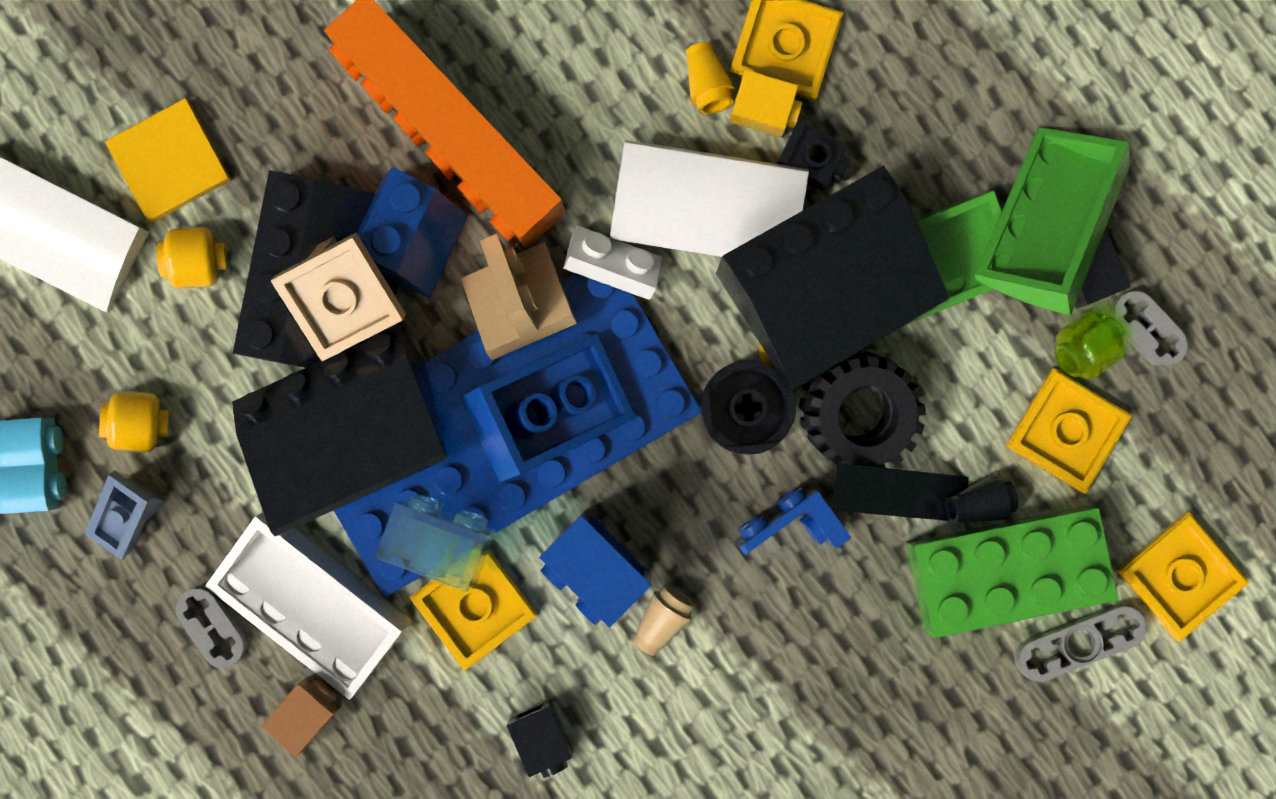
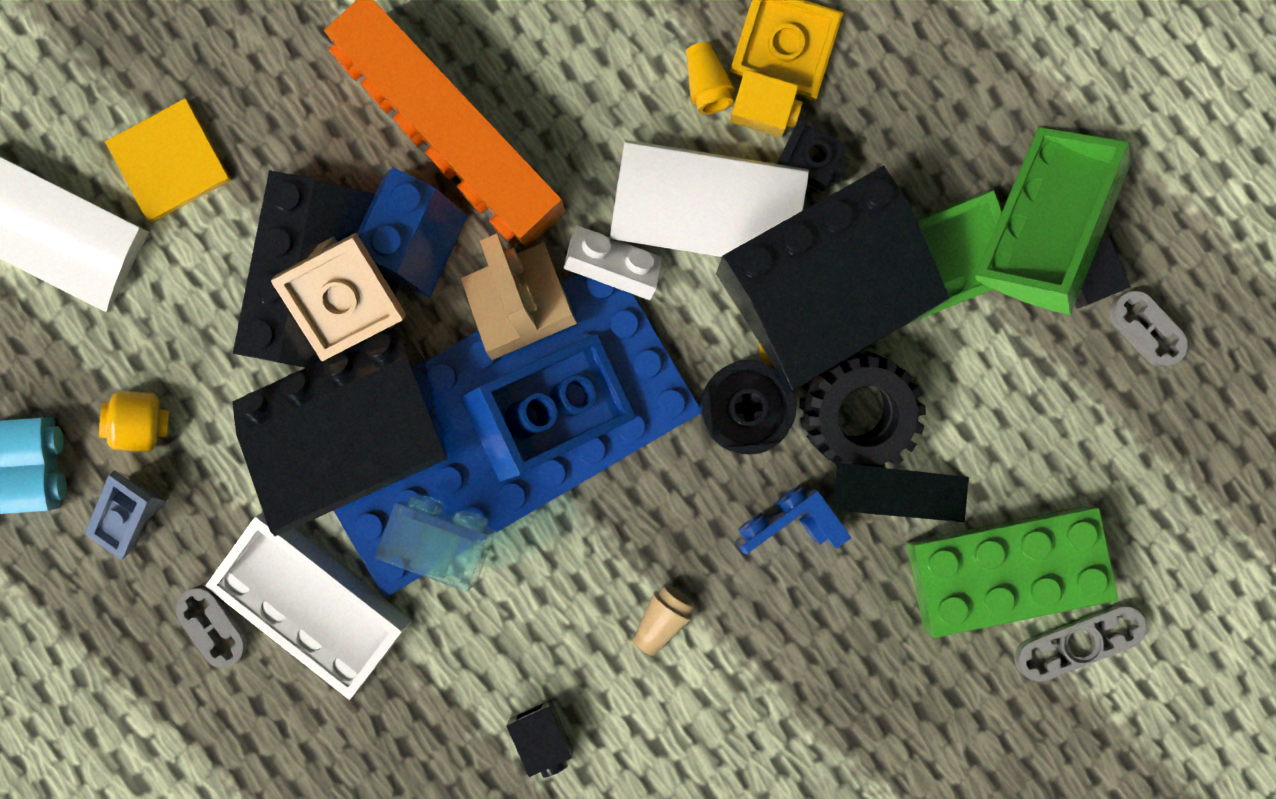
(191, 257): yellow head -> none
(302, 715): medium nougat brick -> none
(476, 619): yellow tile -> none
(595, 570): blue brick -> none
(984, 501): black cone -> none
(1068, 430): yellow tile -> none
(1090, 345): clear neon green head -> none
(1183, 576): yellow tile -> none

